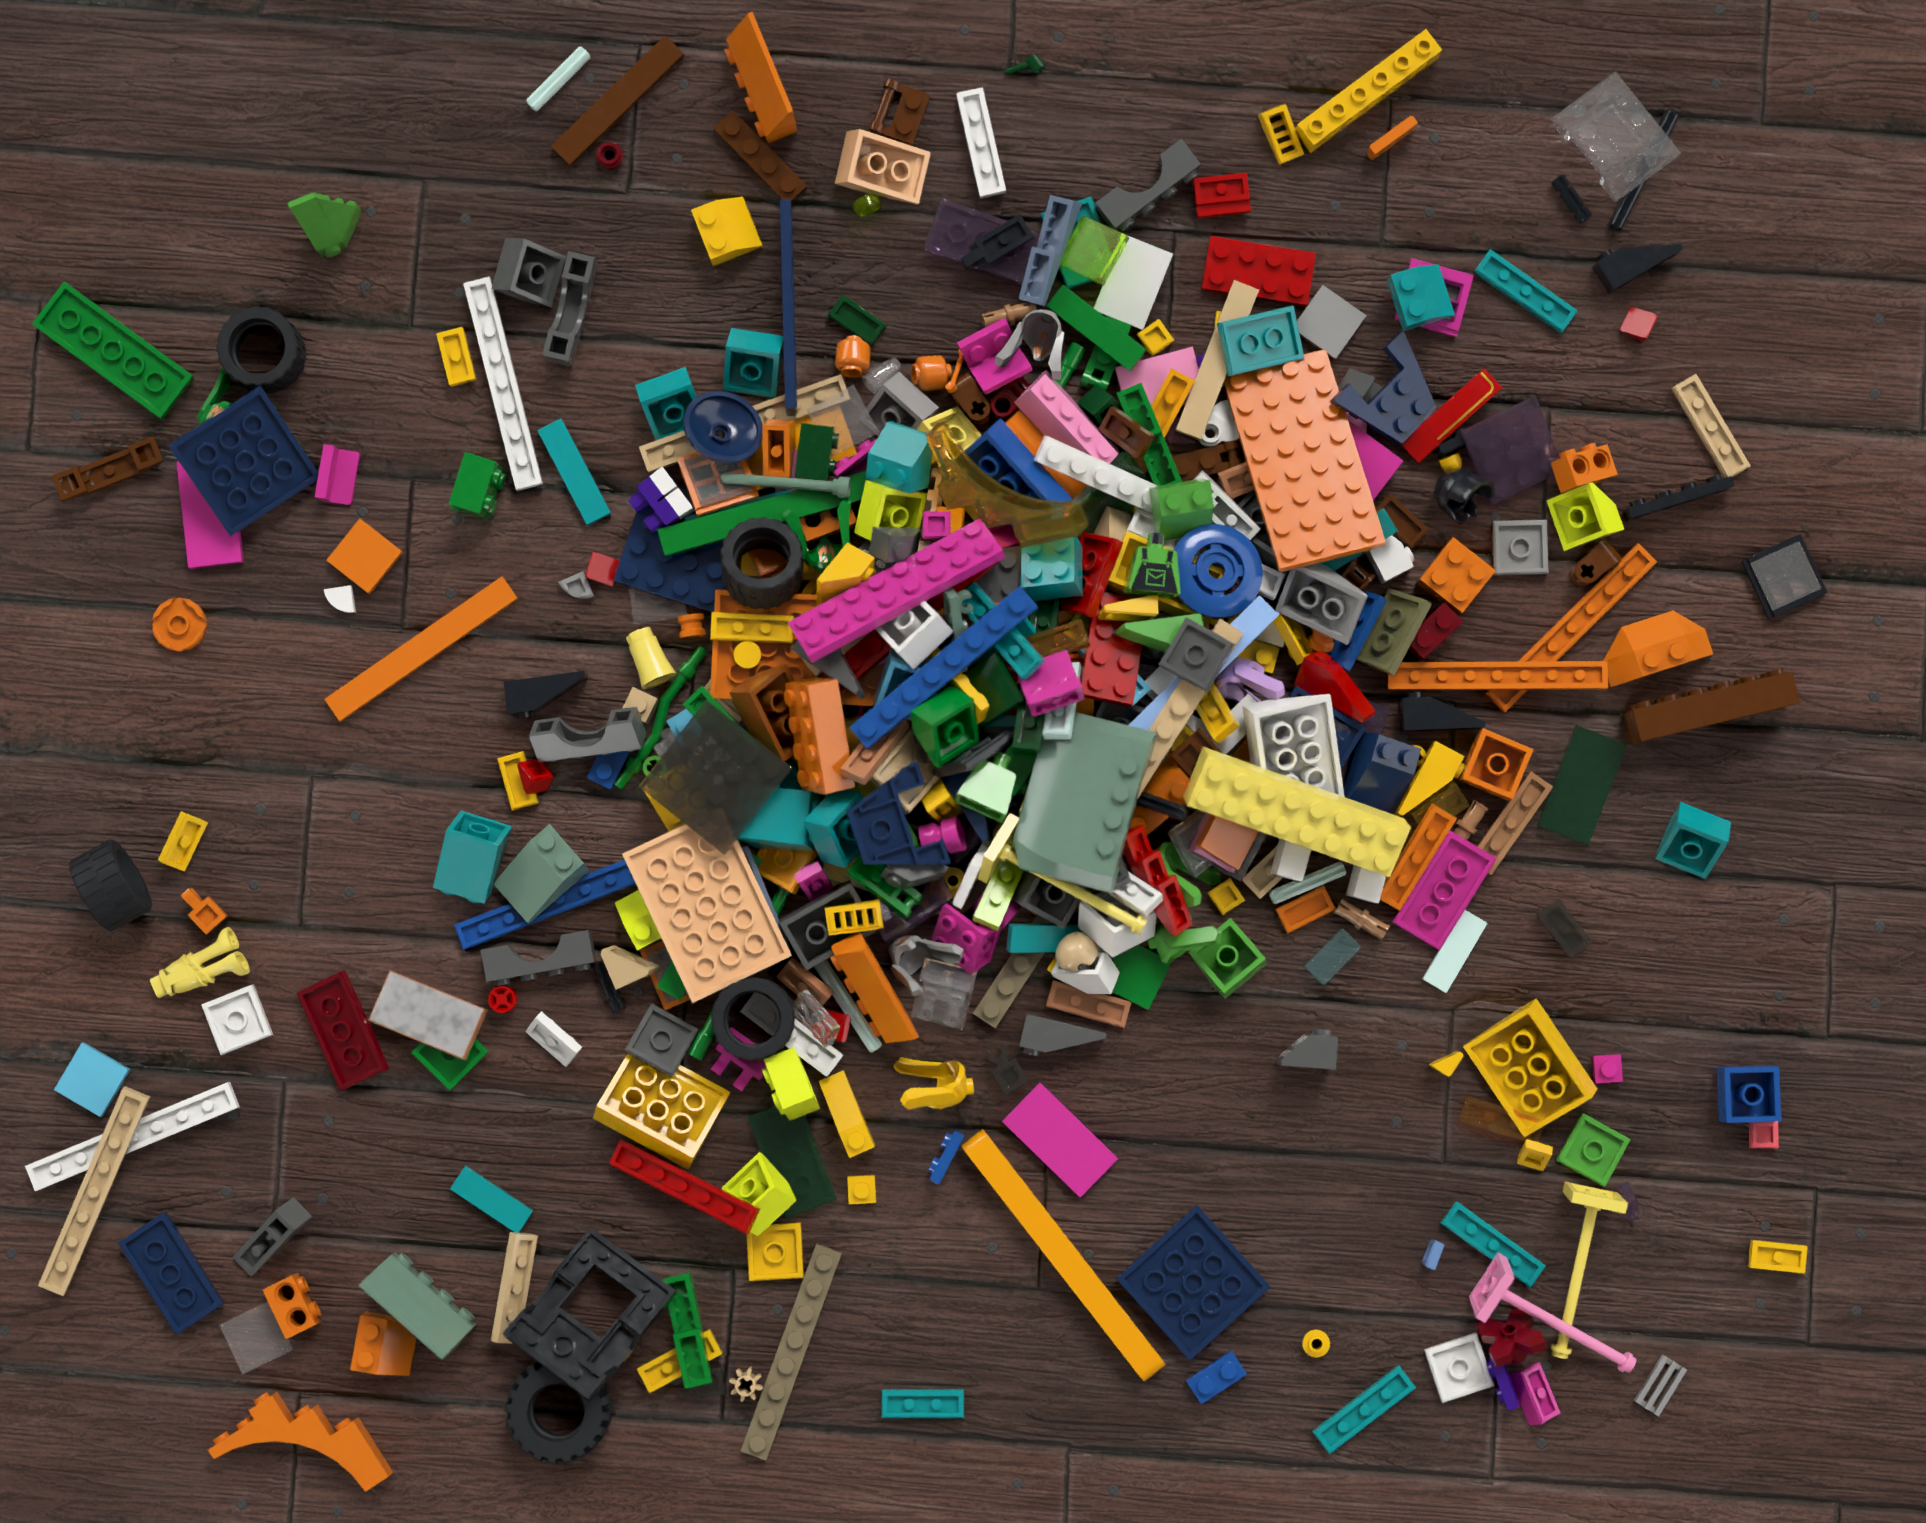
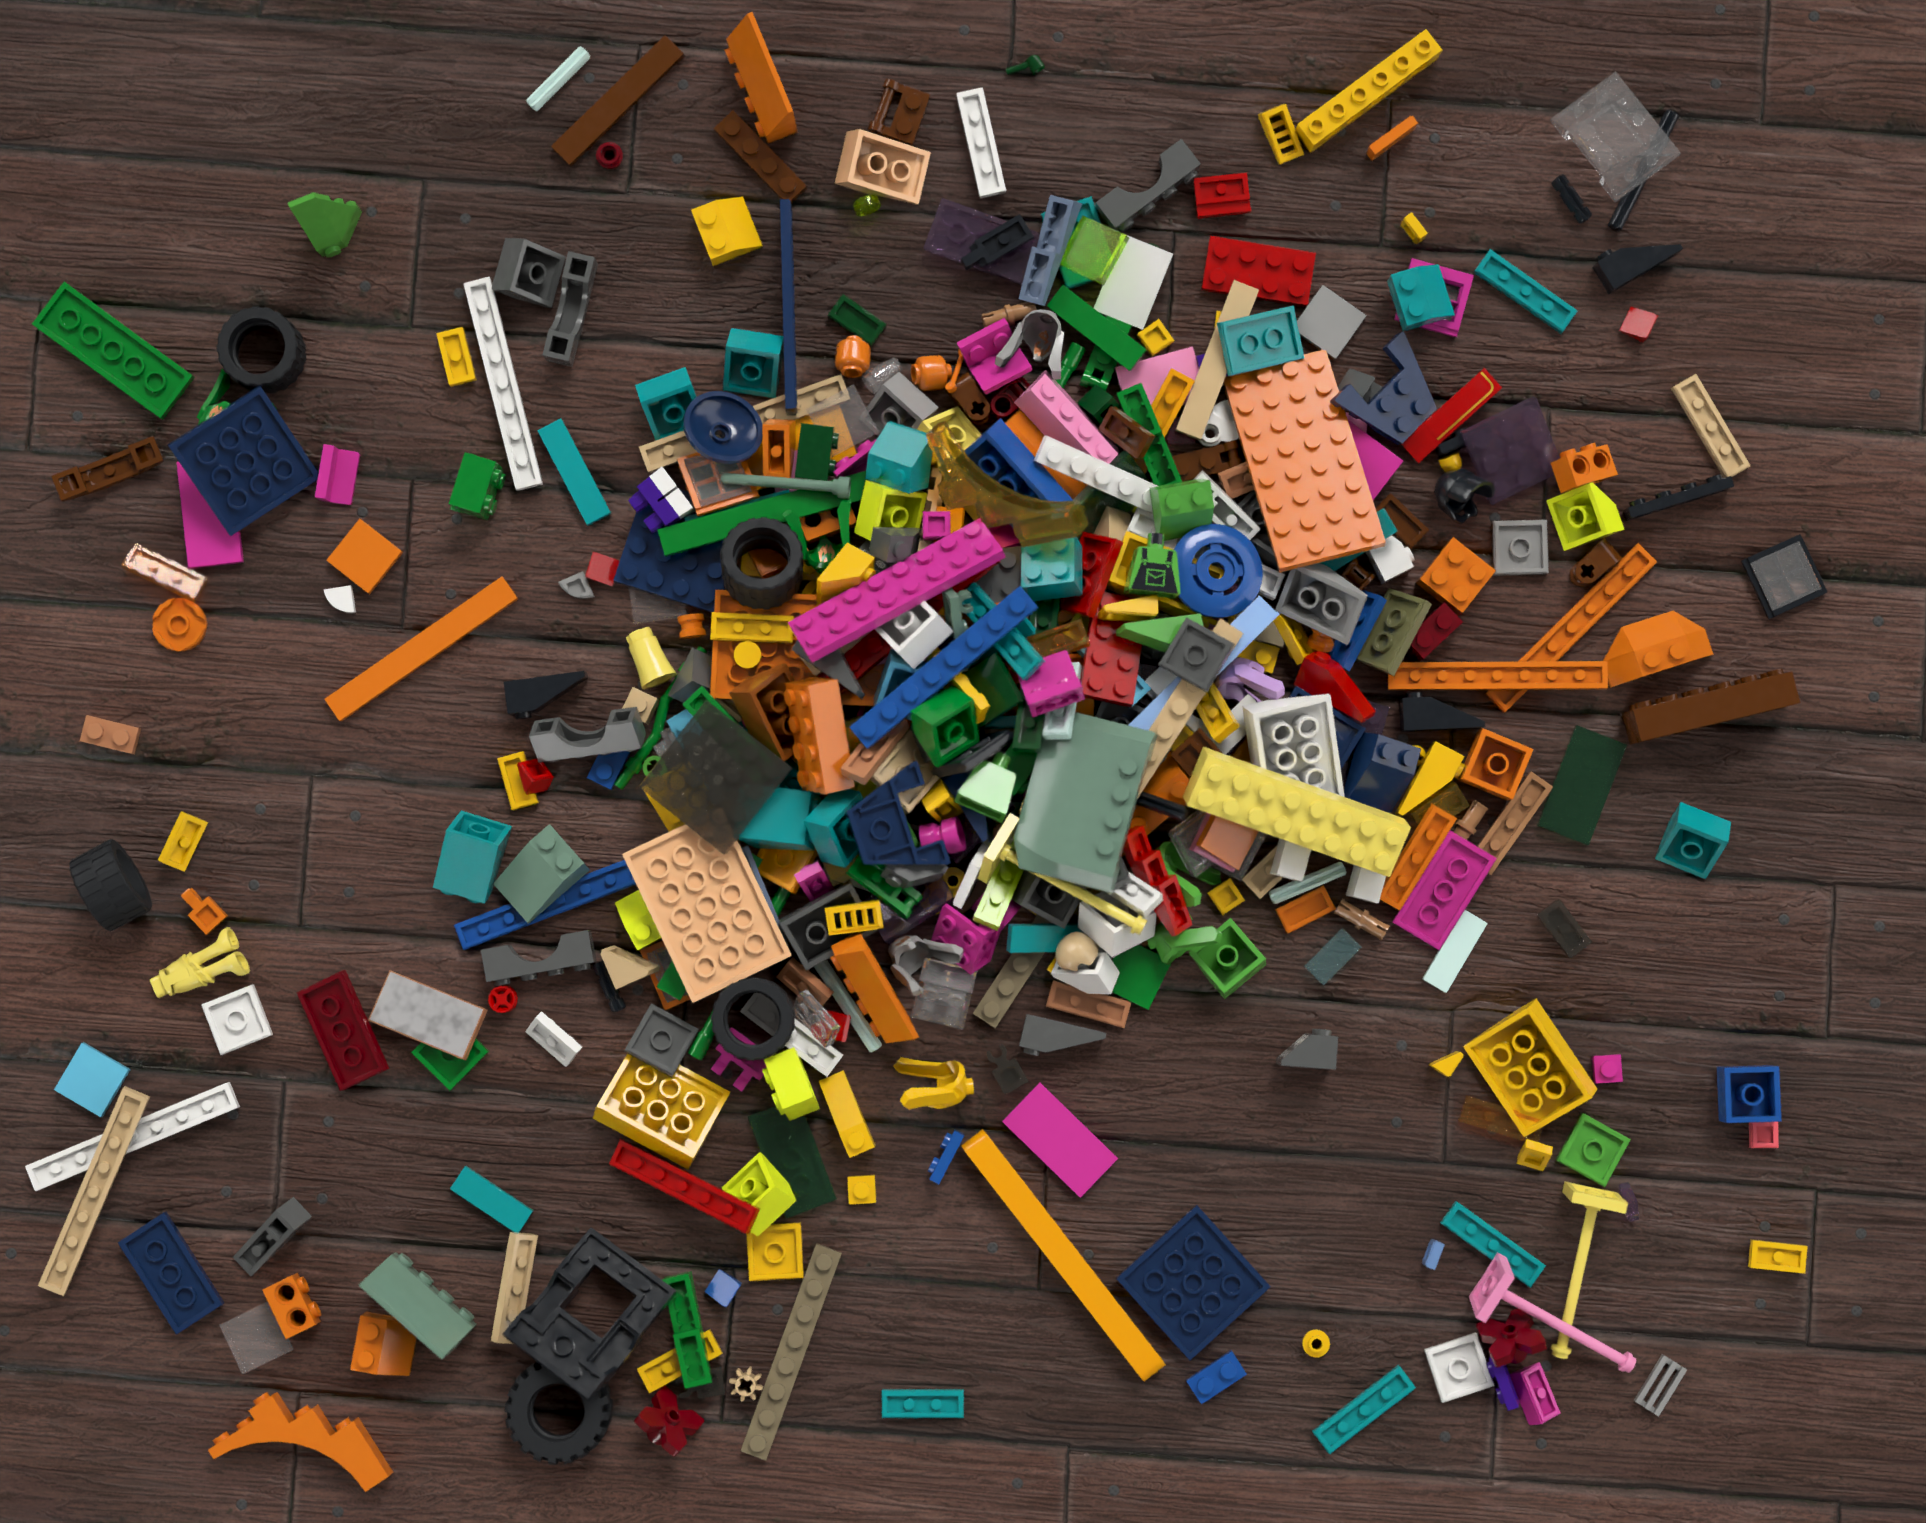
(110, 734): none -> nougat plate
(164, 572): none -> clear orange tile
(666, 1423): none -> dark red plant
(693, 675): none -> dark grey slope
(723, 1287): none -> slope
(1413, 228): none -> yellow tile

